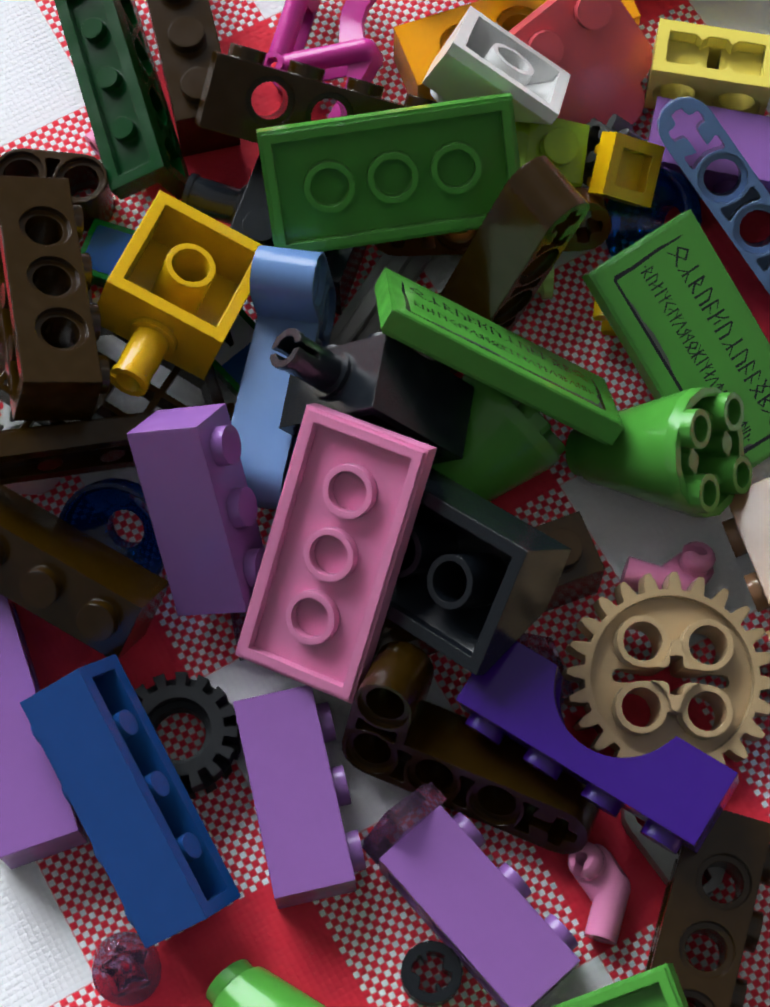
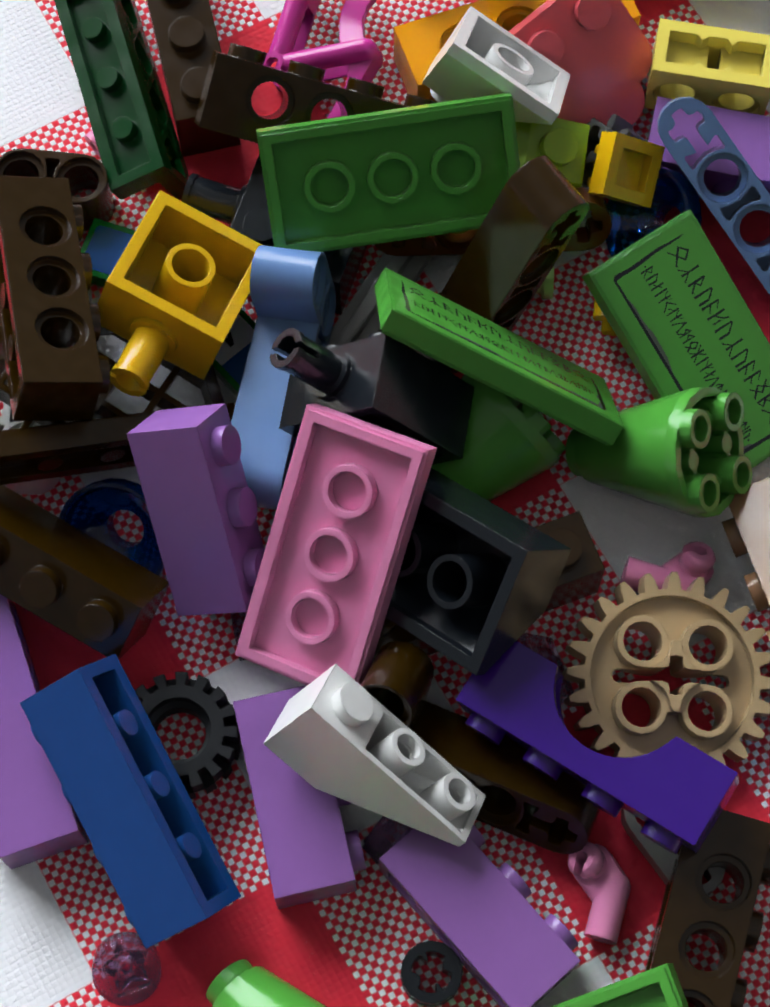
(367, 756): none -> white slope

